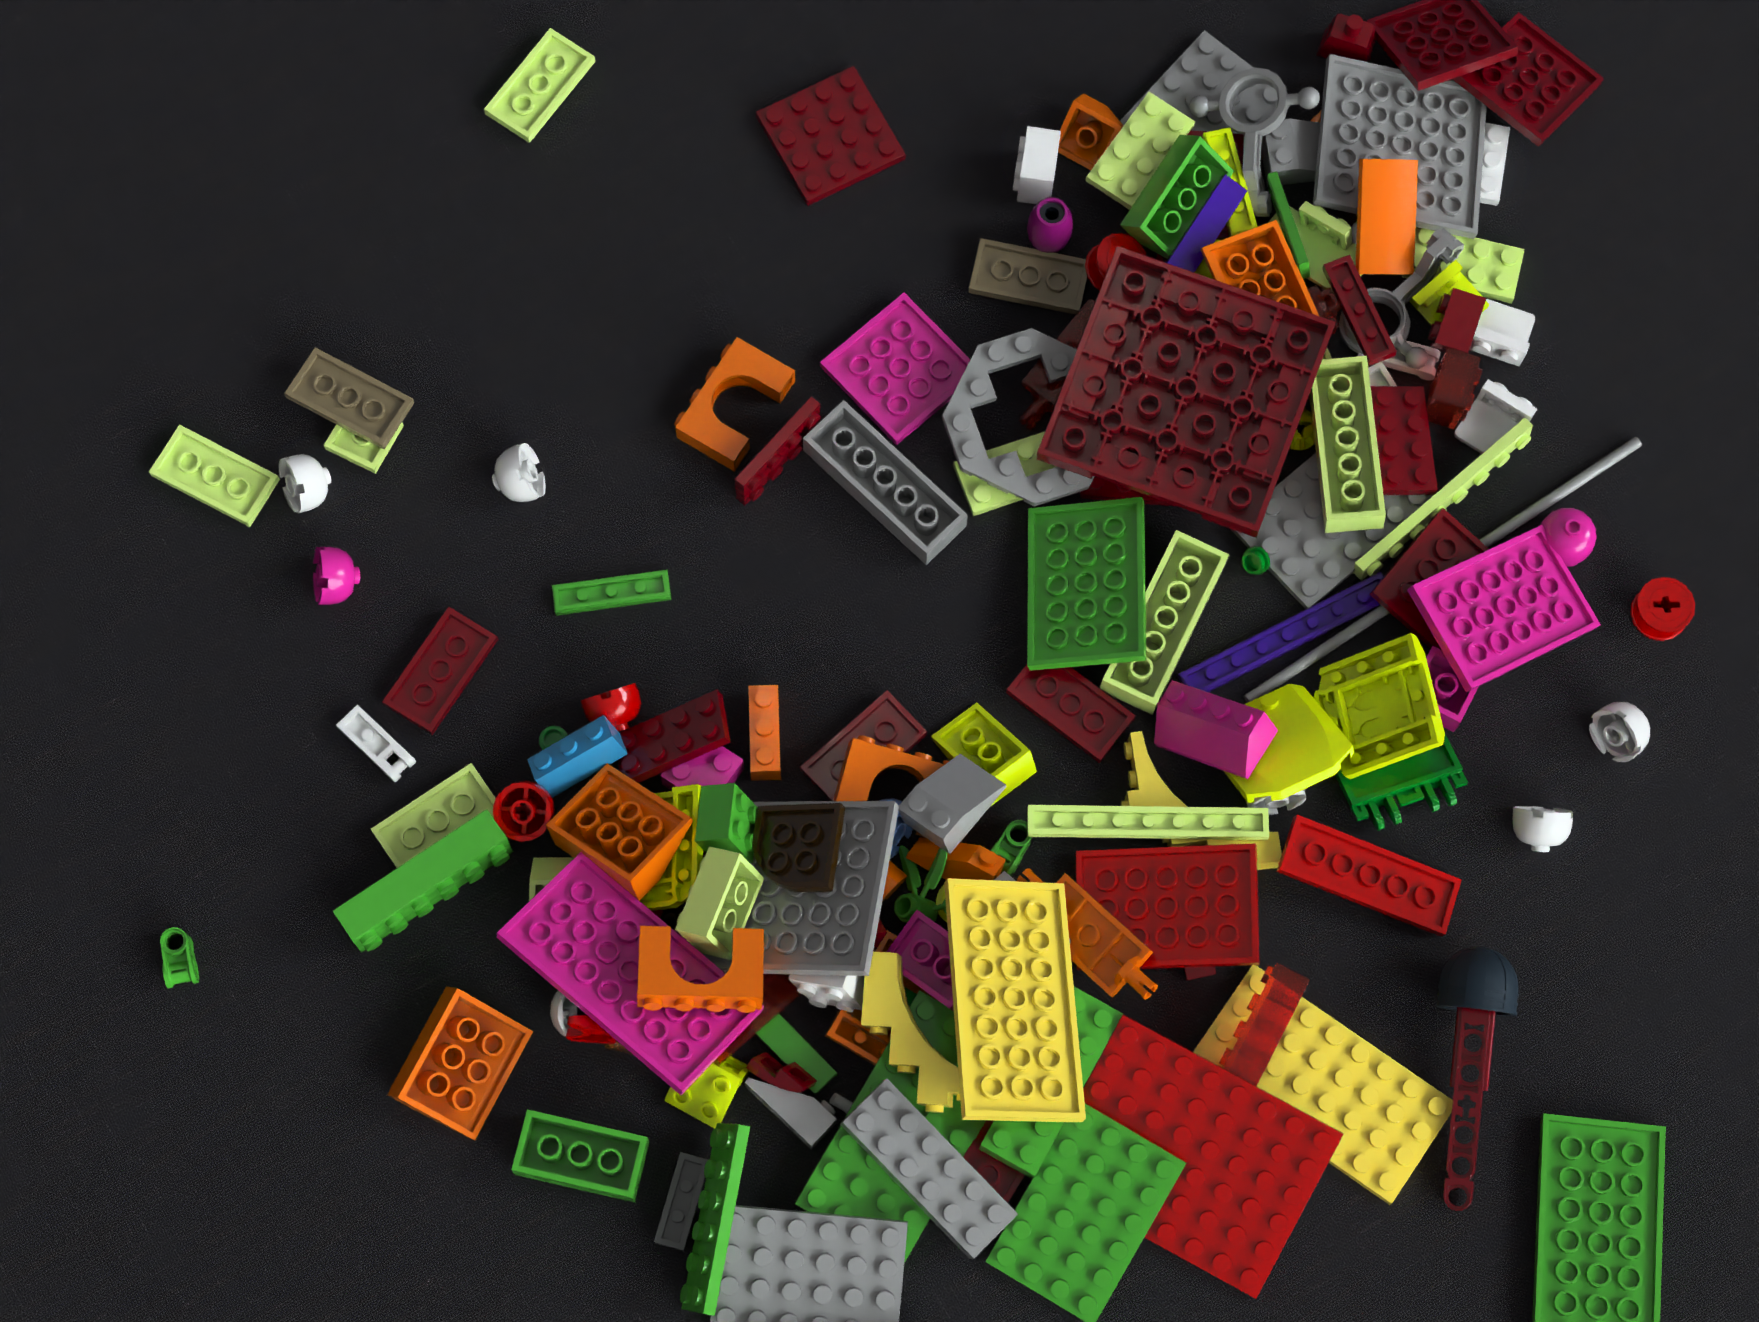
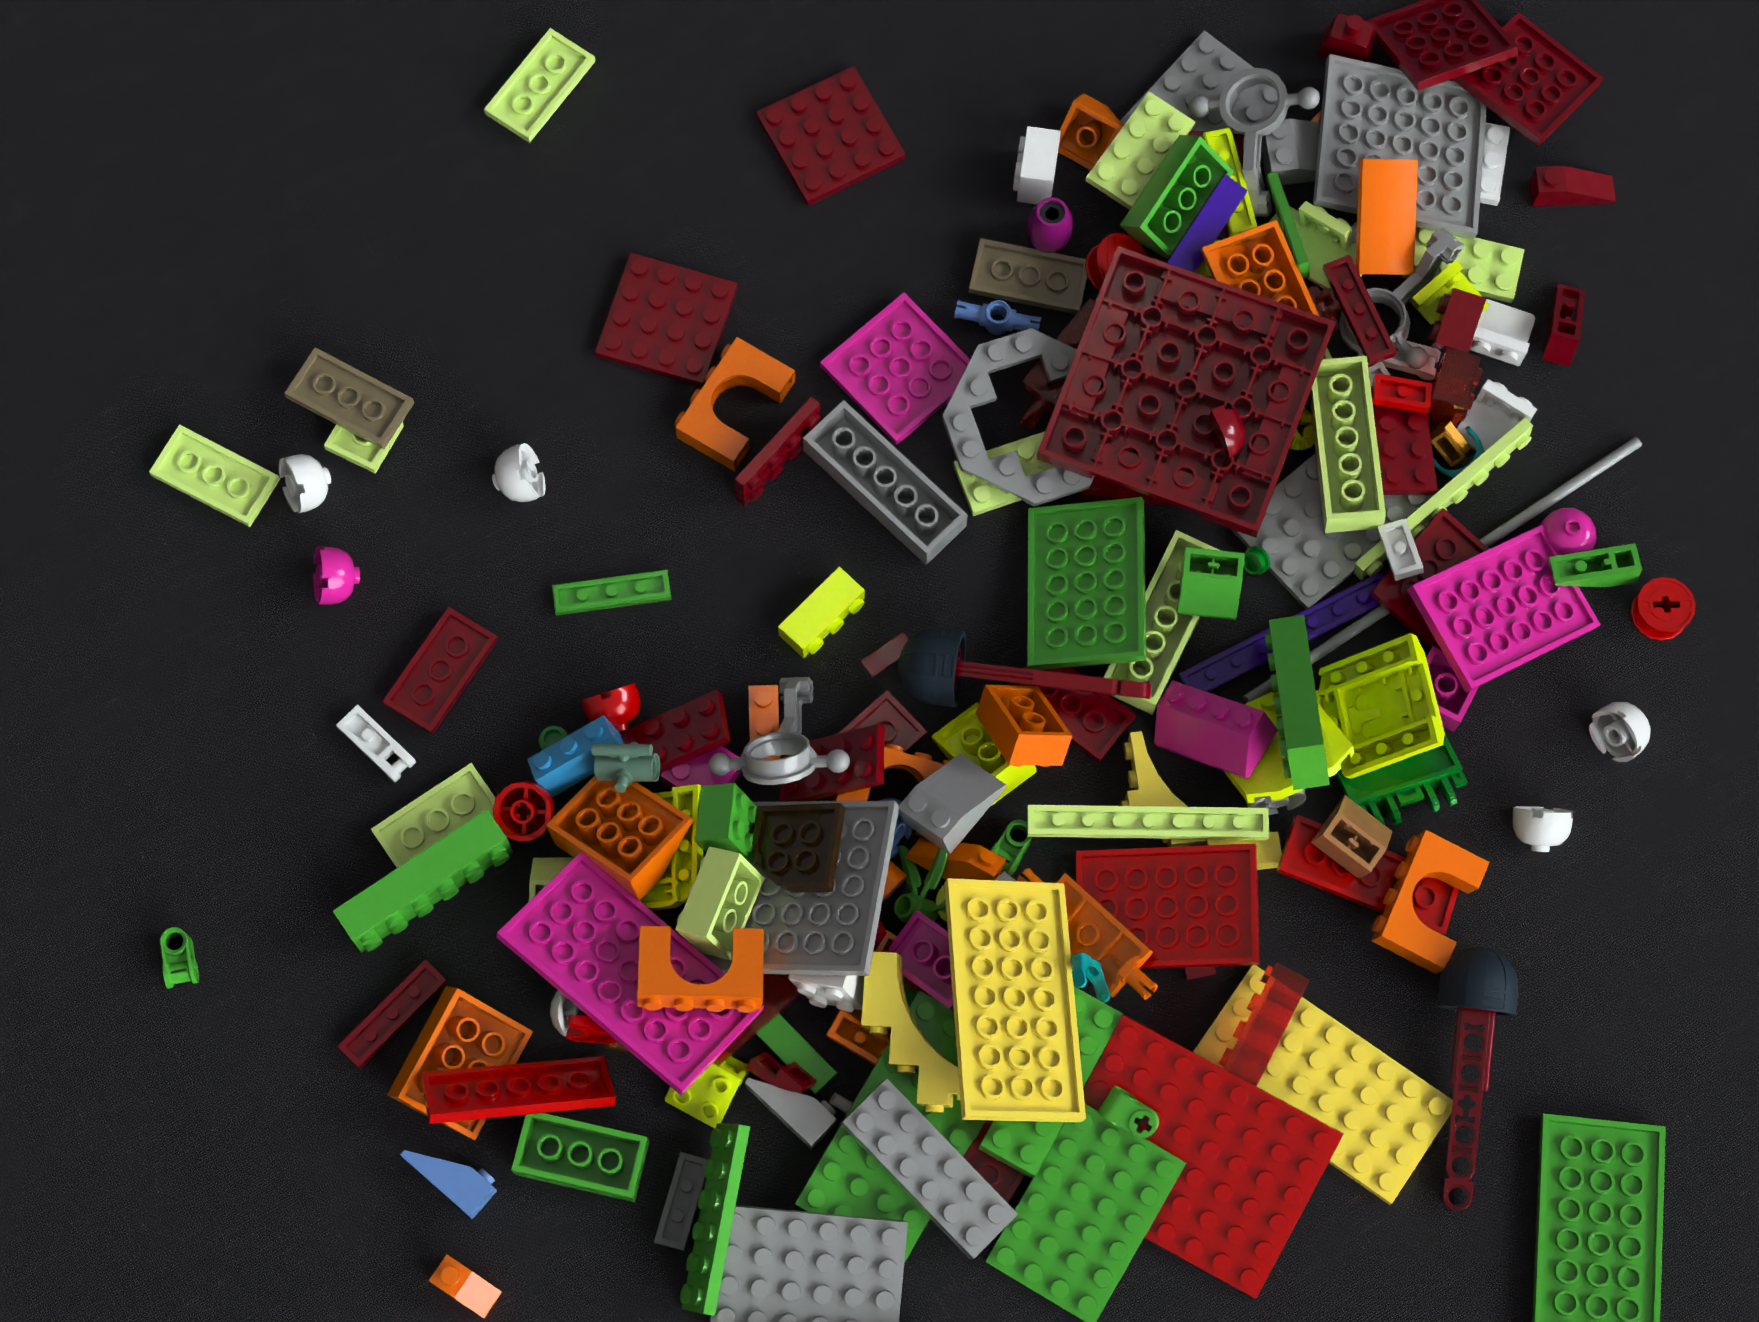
(392, 1014): none -> dark red plate
(458, 1182): none -> medium blue slope
(465, 1286): none -> slope
(517, 1089): none -> red plate
(625, 764): none -> sand green pin
(666, 319): none -> dark red plate
(784, 742): none -> light grey piece
(822, 613): none -> neon yellow brick
(865, 770): none -> dark red plate
(885, 655): none -> dark red sticker
(935, 665): none -> piece
(983, 315): none -> medium blue pin
(1023, 725): none -> orange brick
(1081, 972): none -> teal cap
(1123, 1109): none -> bright green piece
(1210, 583): none -> bright green slope
(1228, 428): none -> dark red brick
(1296, 703): none -> bright green brick
(1353, 838): none -> medium nougat slope
(1399, 926): none -> orange arch
(1400, 549): none -> white plate
(1401, 393): none -> red plate
(1449, 443): none -> pearl gold piece
(1479, 450): none -> teal cap
(1564, 325): none -> dark red slope
(1570, 187): none -> dark red slope
(1597, 567): none -> bright green slope

